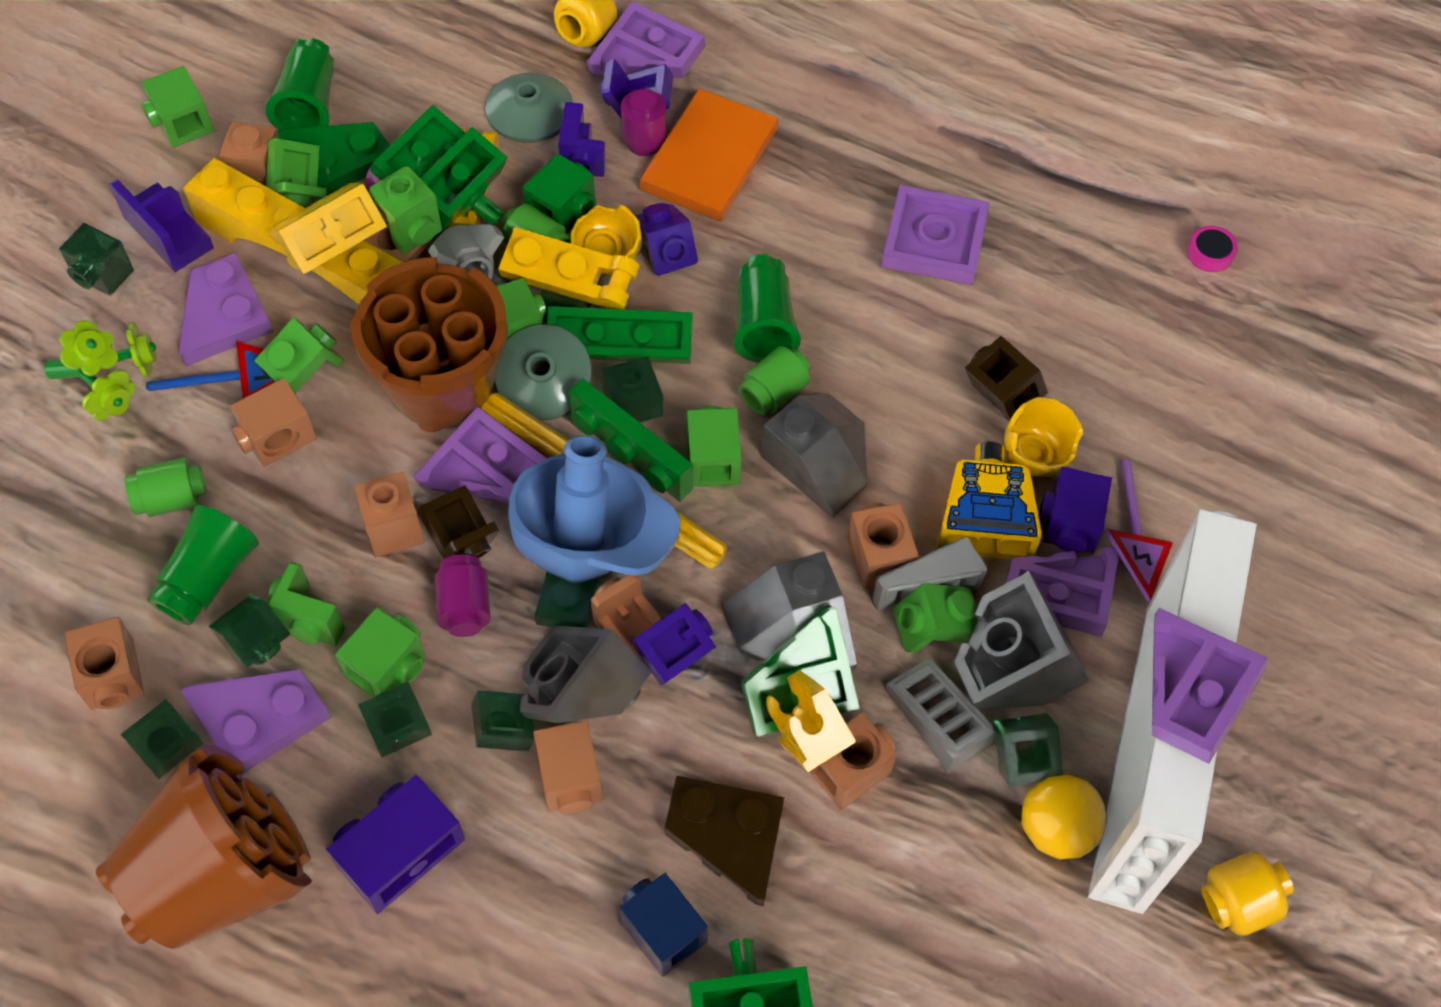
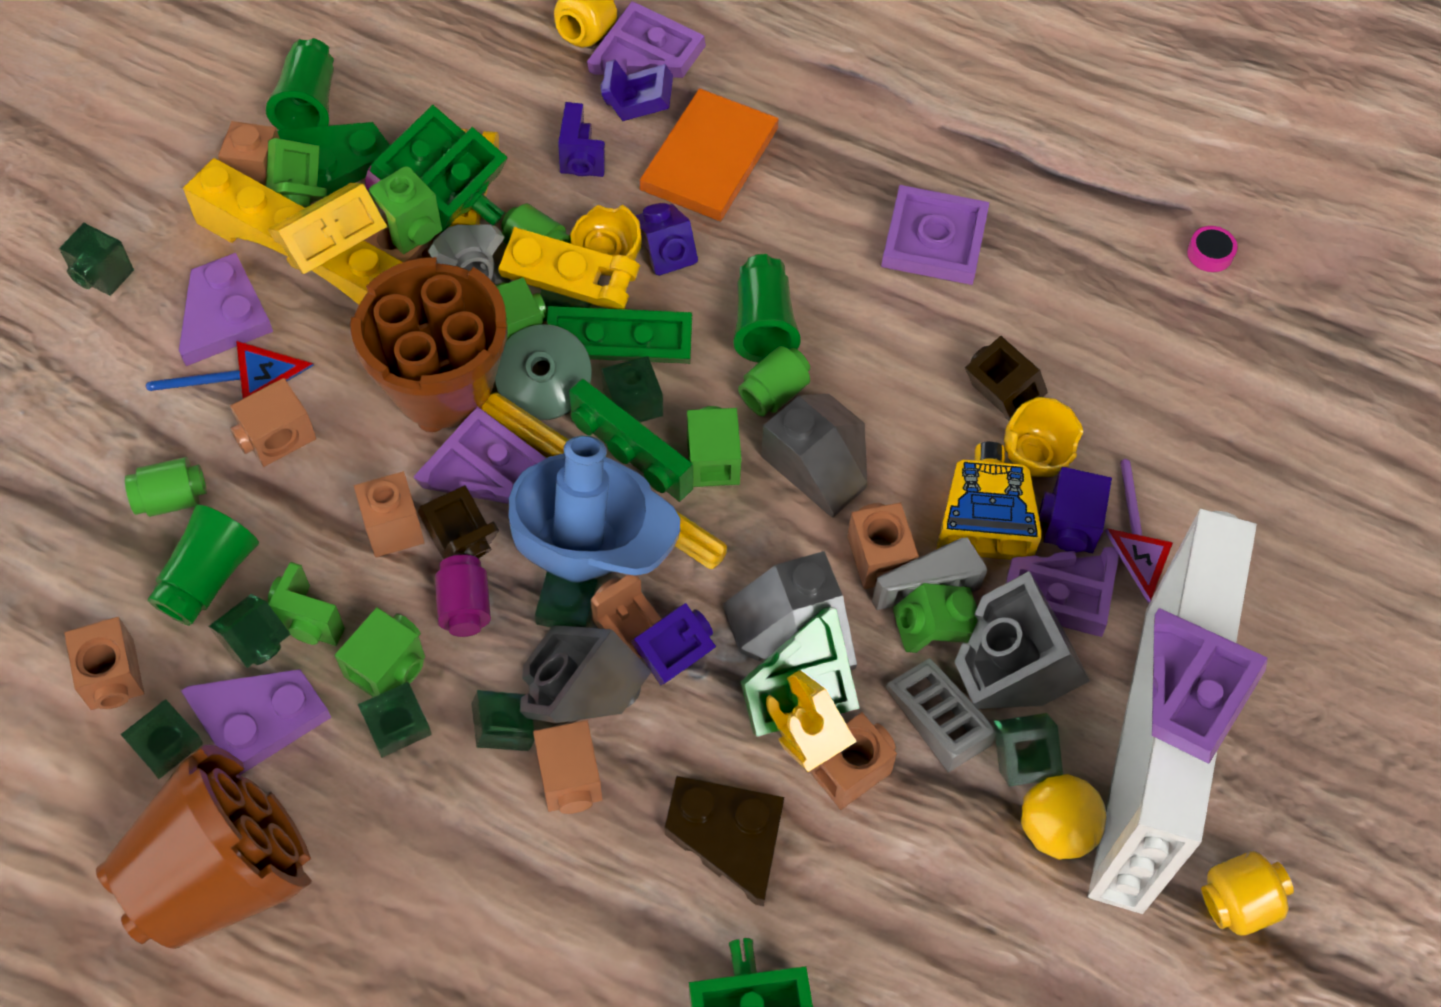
(88, 351): lime plant -> none
(163, 223): dark purple panel -> none
(176, 107): bright green brick -> none
(298, 353): bright green bracket -> none
(395, 842): dark purple brick -> none
(527, 107): sand green dish -> none
(561, 191): green brick -> none
(643, 121): magenta brick -> none
(662, 922): dark blue brick -> none

